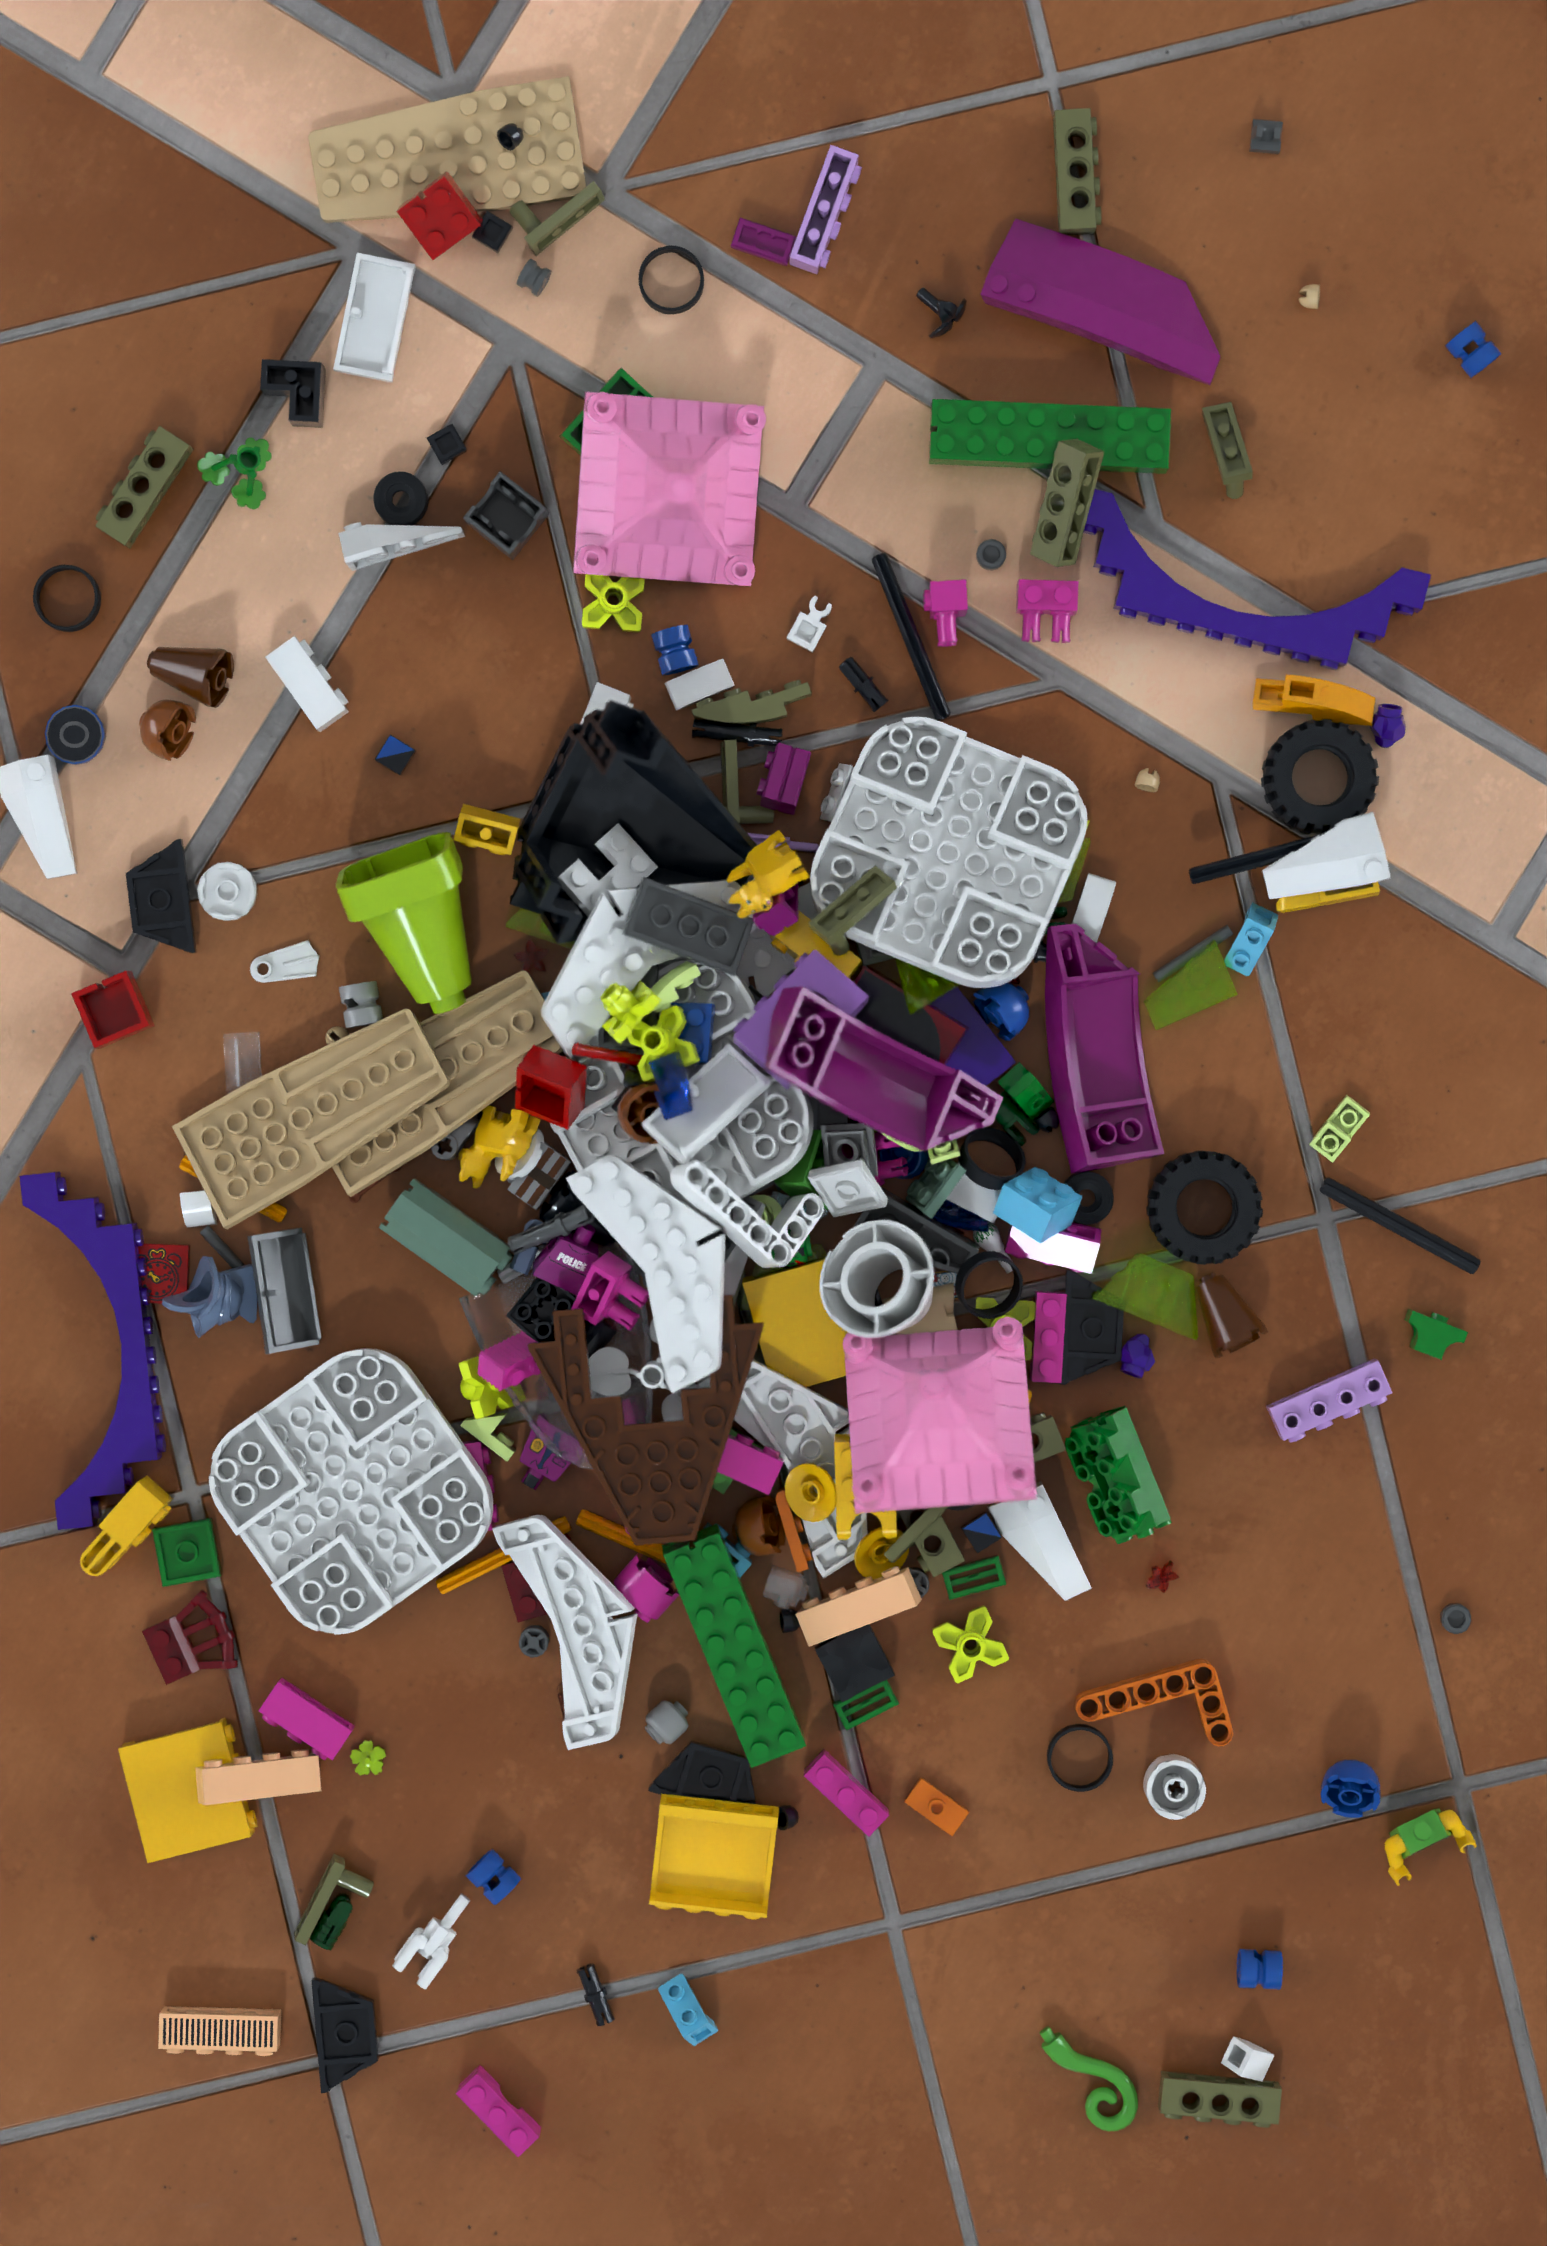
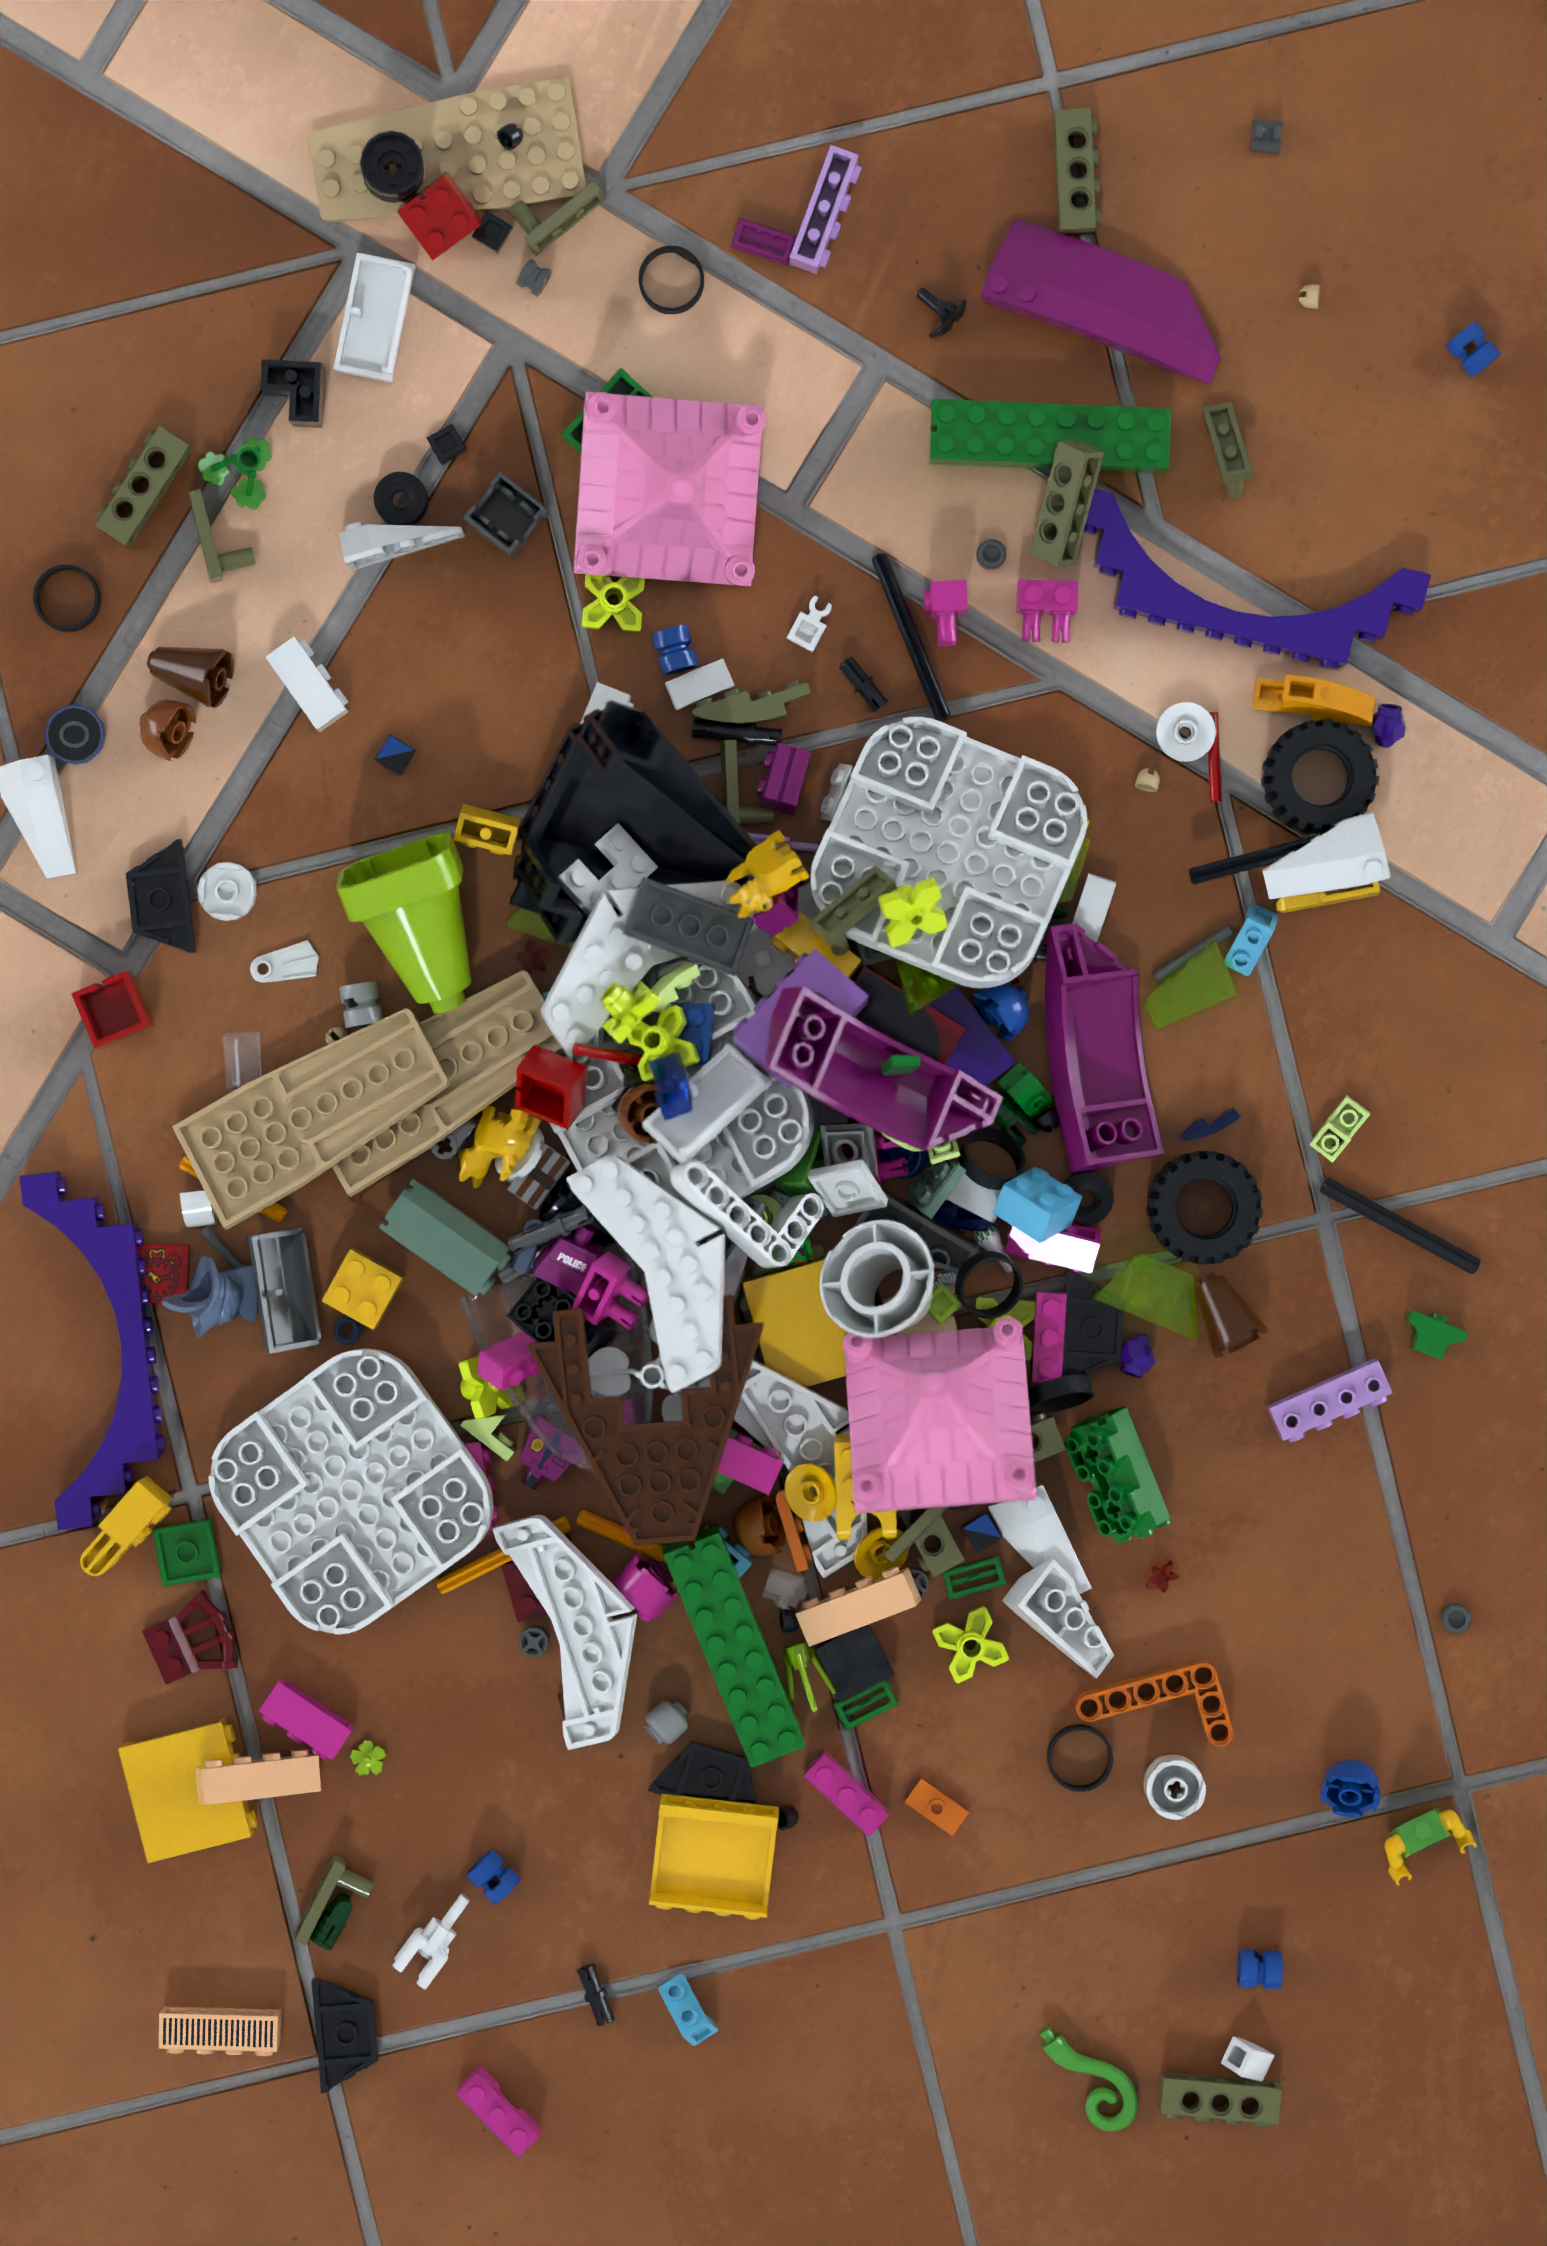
(215, 563): none -> olive piece
(339, 1334): none -> dark blue plate
(363, 1288): none -> yellow brick
(388, 149): none -> black wheel
(799, 1656): none -> lime plant
(901, 1064): none -> green tile
(912, 909): none -> neon yellow plant
(943, 1304): none -> lime tile
(1054, 1608): none -> white wedge
(1060, 1393): none -> black tyre
(1201, 730): none -> white dish
(1201, 1128): none -> clear blue slope
(1214, 765): none -> red bar

